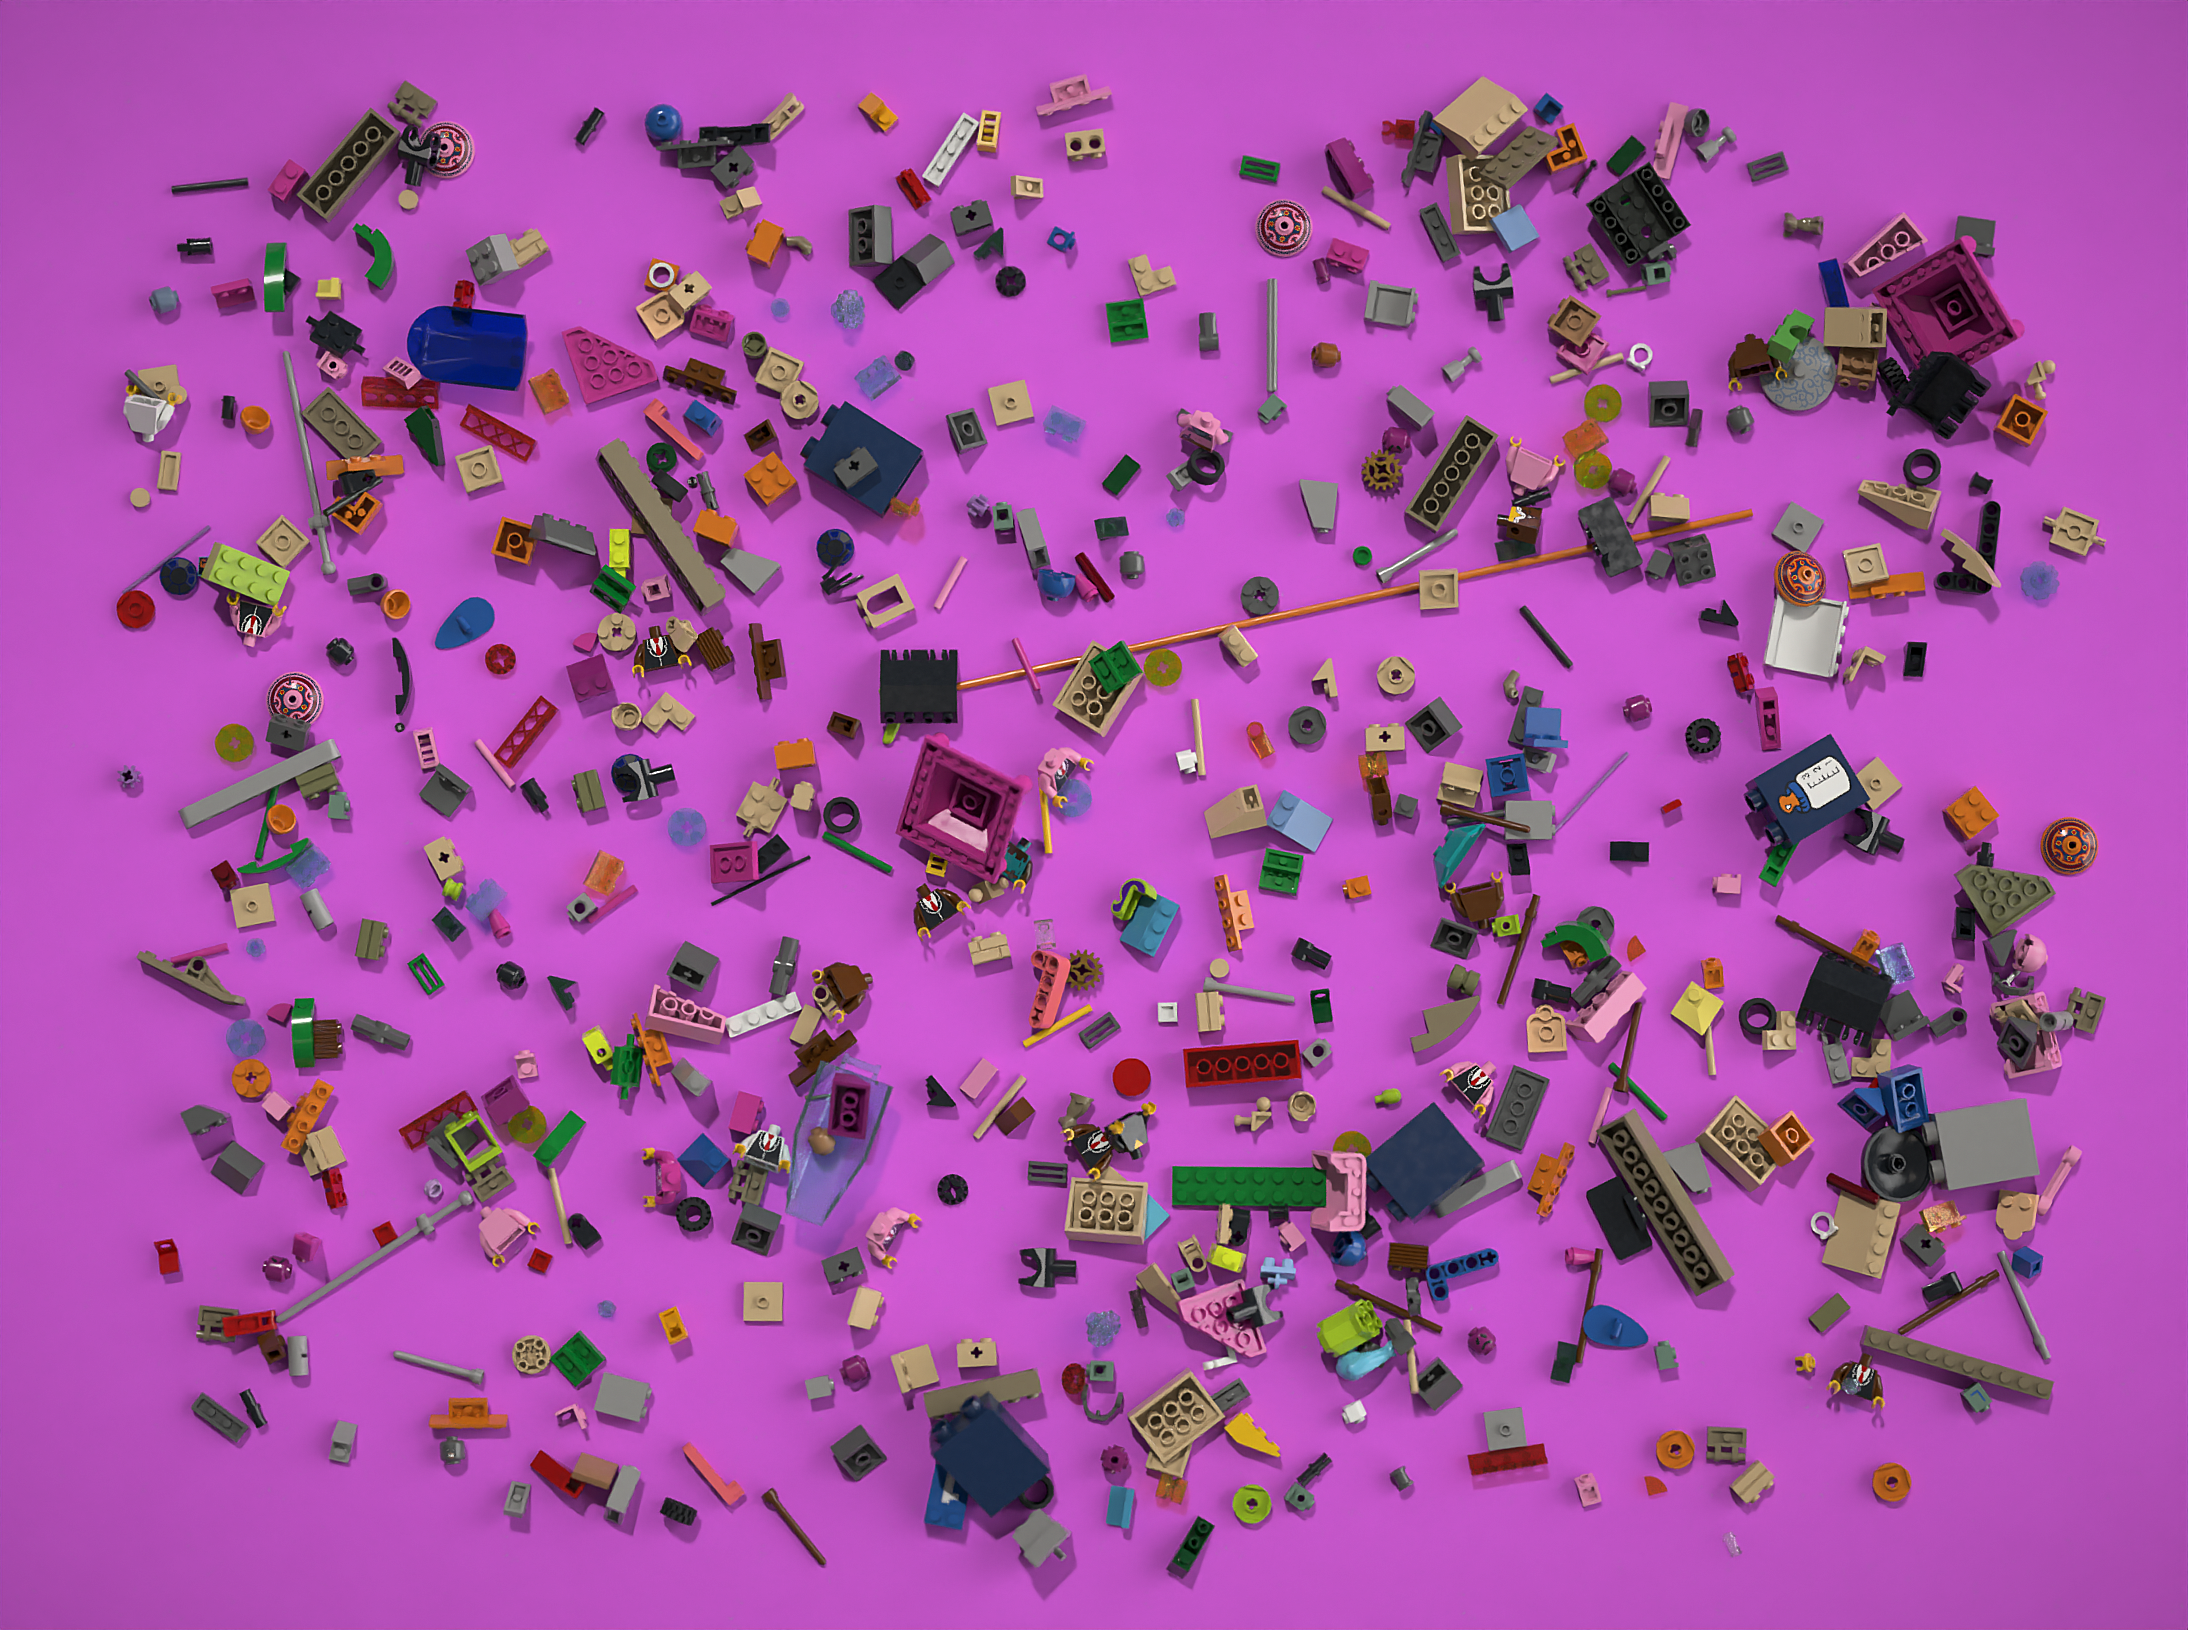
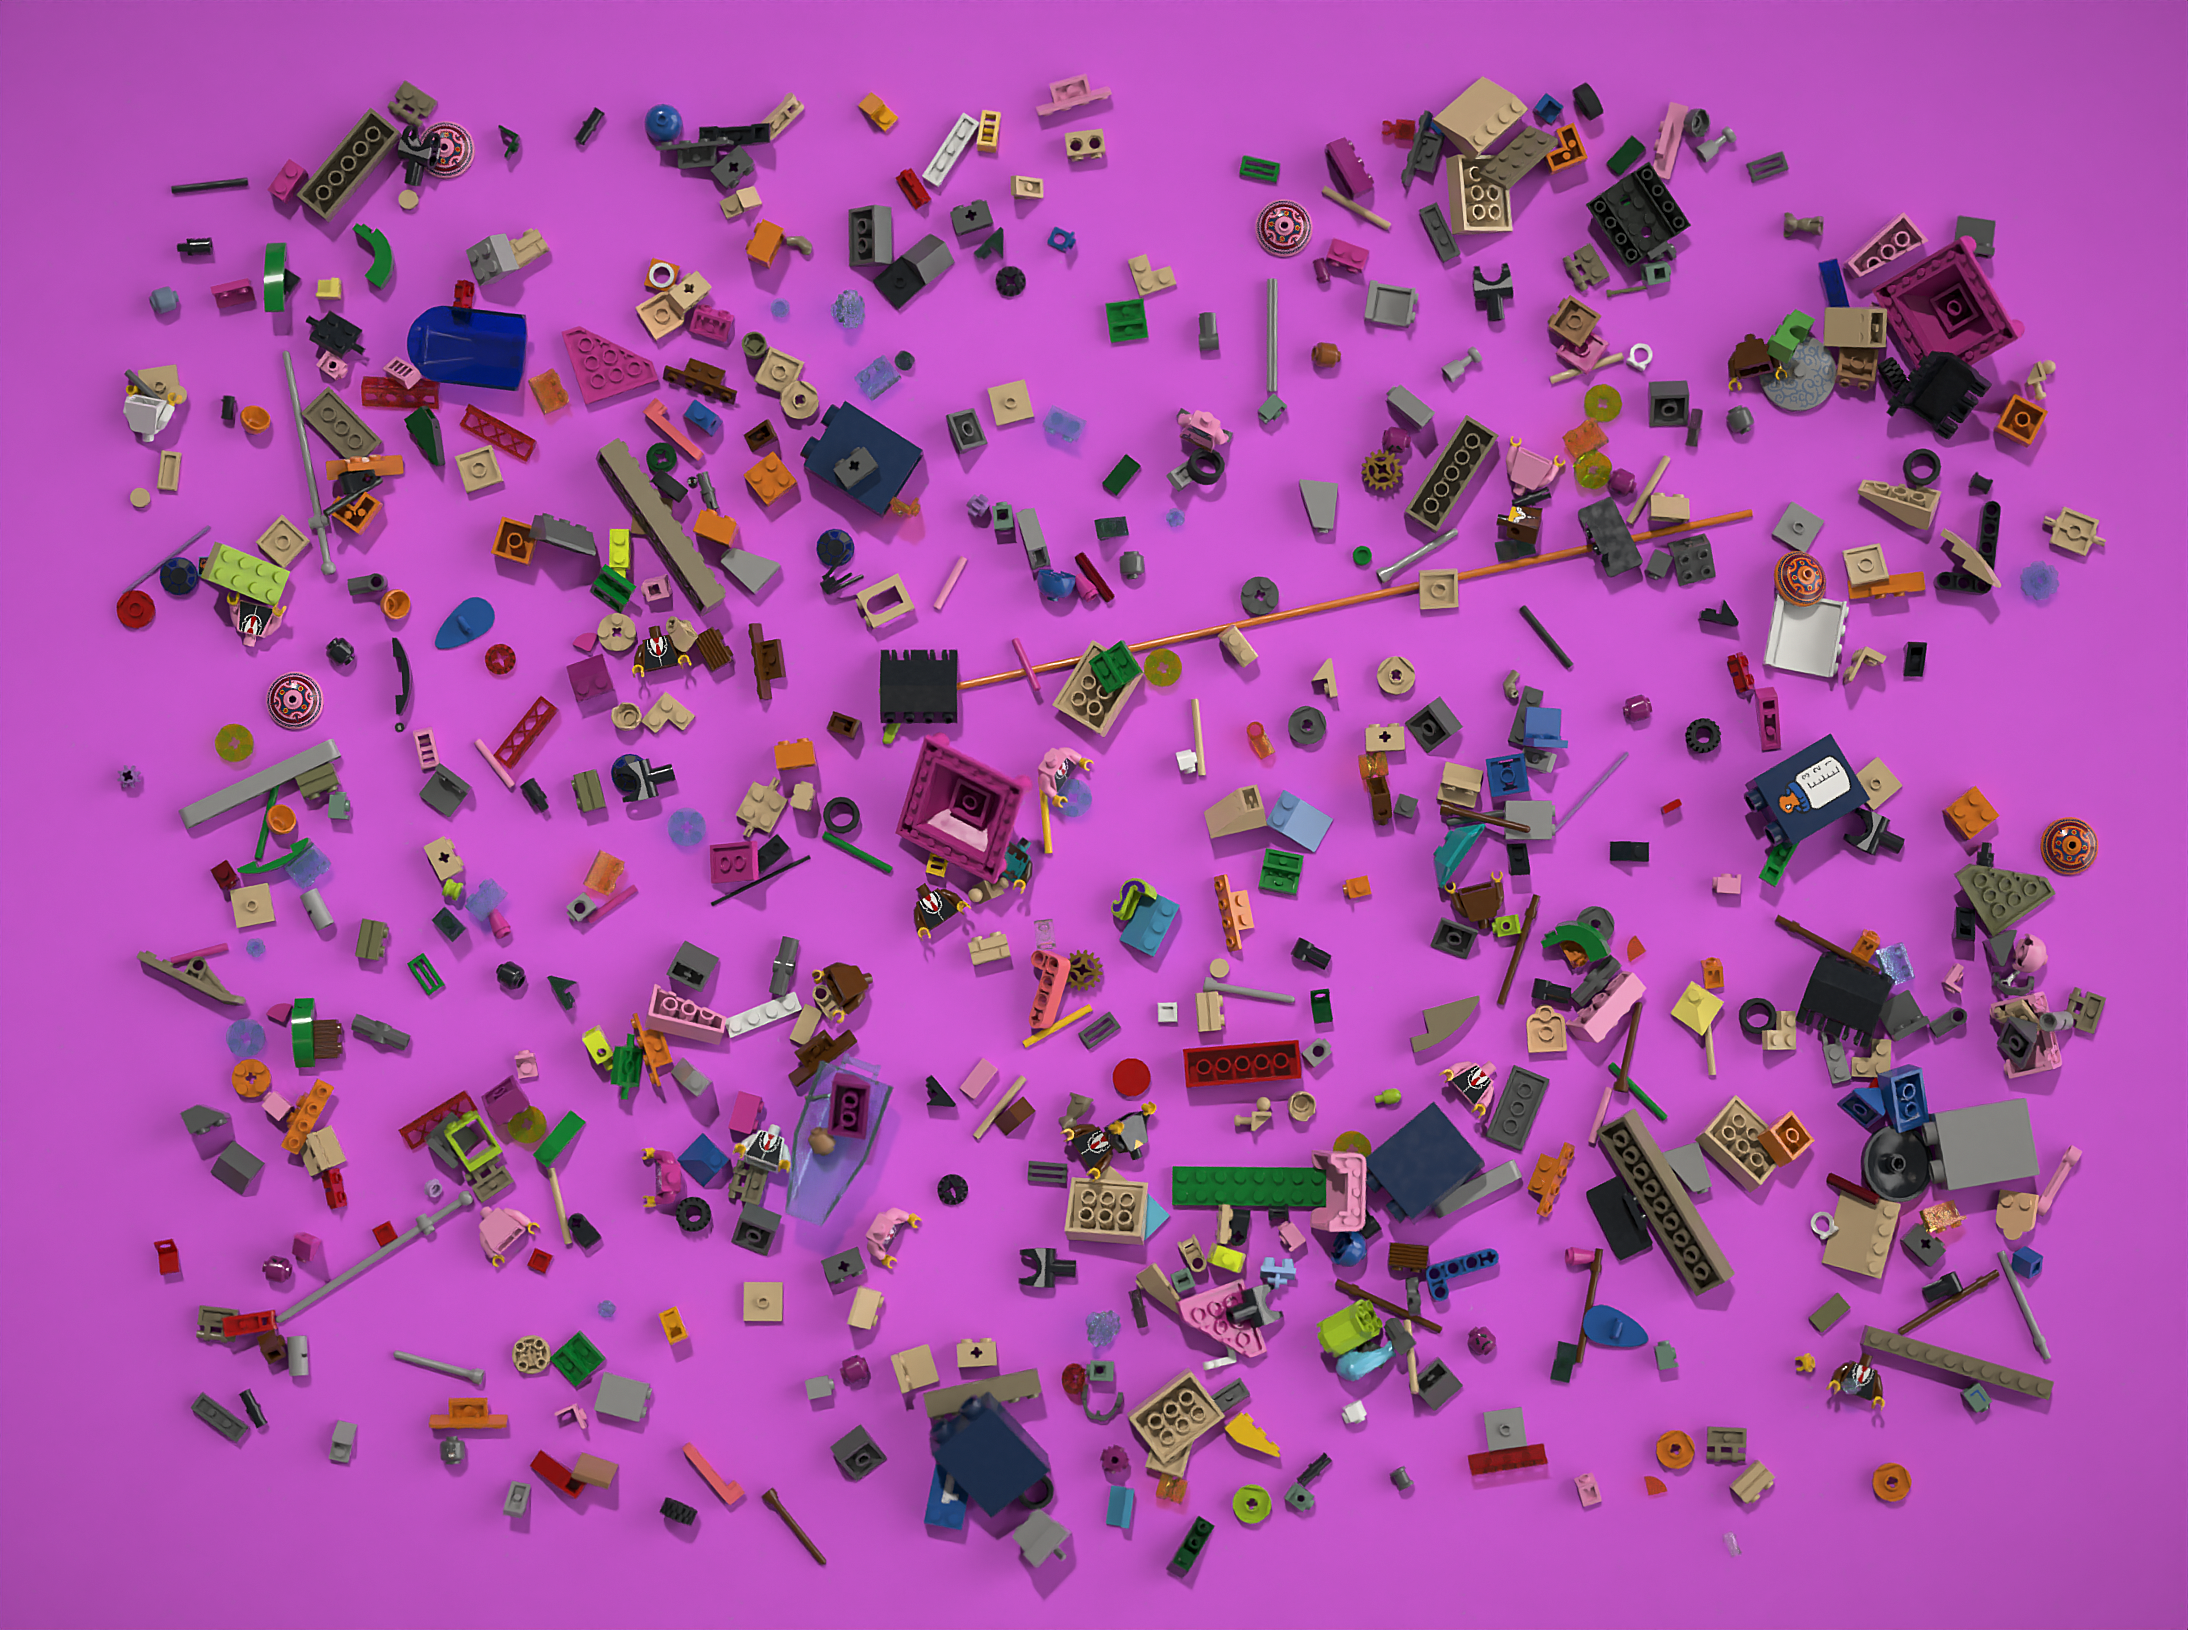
(288, 732): dark grey brick -> none
(513, 147): none -> dark green bracket
(622, 1494): light grey slope -> none
(1463, 980): olive wheel -> none
(1514, 228): medium blue tile -> none
(1587, 101): none -> black tyre
(1593, 163): black hinge -> none

